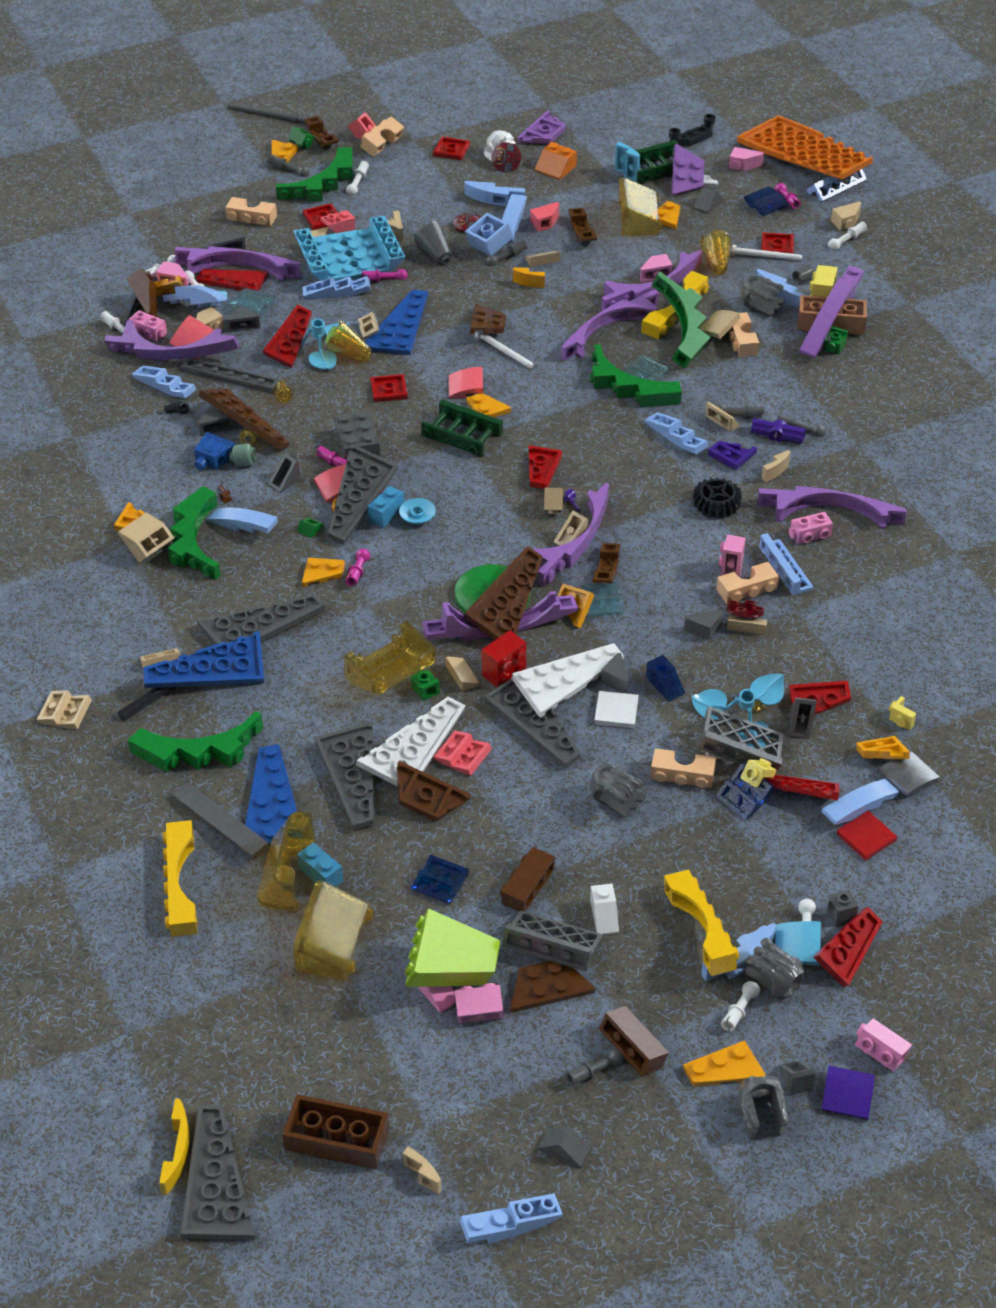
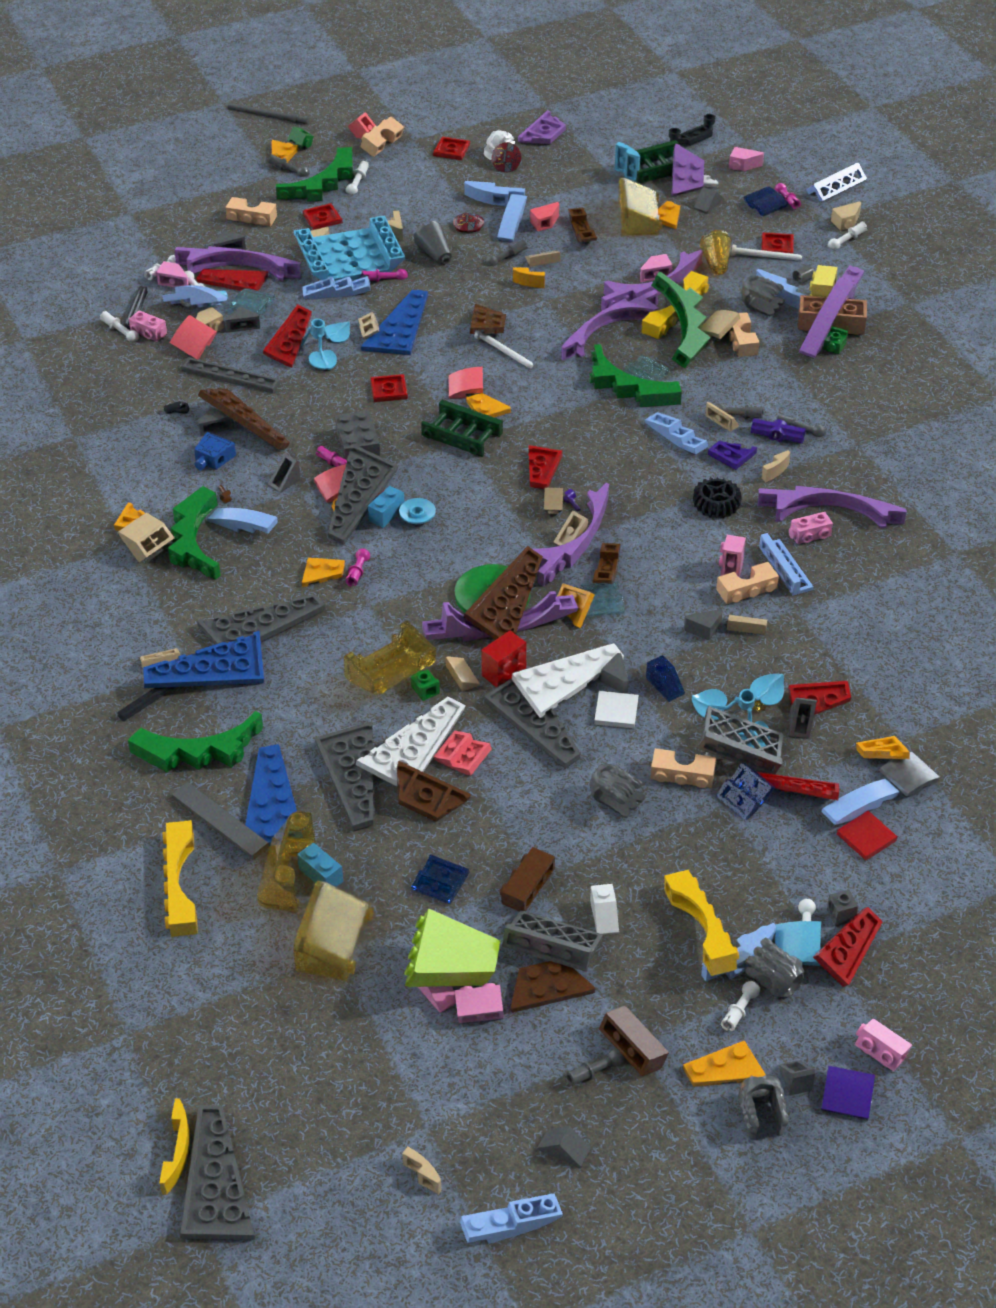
(64, 710): tan slope -> none
(134, 343): medium lavender slope -> none
(144, 289): slope -> none
(159, 379): light blue slope -> none
(165, 287): light orange wing -> none
(243, 455): sand green head -> none
(246, 432): clear yellow cone -> none
(283, 392): clear yellow cone -> none
(309, 527): green slope -> none
(320, 134): reddish brown slope -> none
(336, 1131): reddish brown brick -> none
(339, 221): coral slope -> none
(347, 342): clear yellow cone -> none
(489, 234): light blue slope -> none
(556, 161): orange slope -> none
(745, 610): dark red dish -> none
(756, 770): light yellow bracket -> none
(804, 147): orange wing -> none
(901, 715): light yellow bracket -> none

